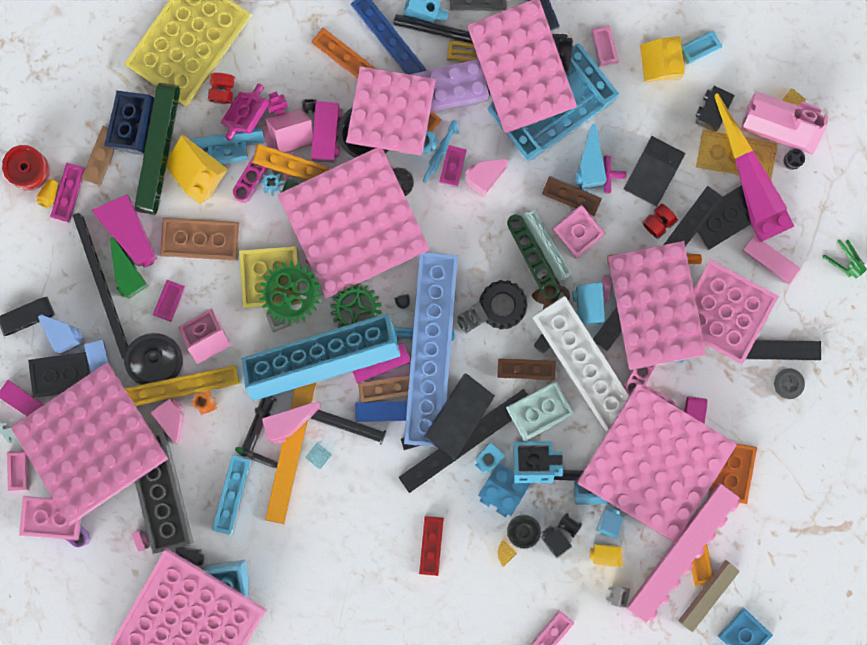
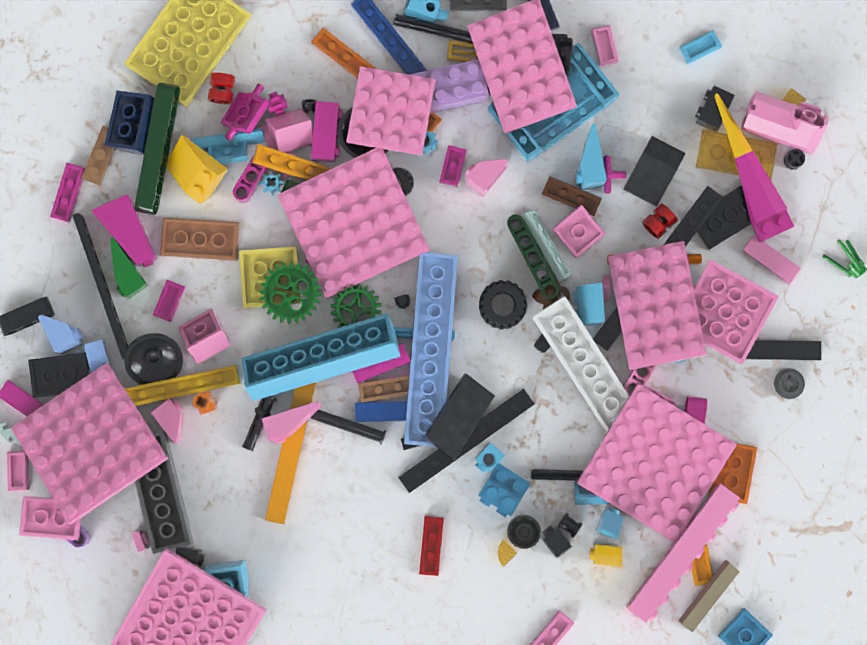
(37, 167): red wheel -> none
(47, 194): yellow cone -> none
(231, 495): medium azure plate -> none
(257, 457): black piece -> none
(275, 324): light grey tile -> none
(318, 455): clear light blue tile -> none
(437, 156): medium azure piece -> none
(472, 318): dark grey slope -> none
(526, 369): reddish brown plate -> none
(536, 462): piece -> none
(540, 410): light aqua tile -> none
(620, 596): light grey tile -> none
(662, 59): yellow slope -> none

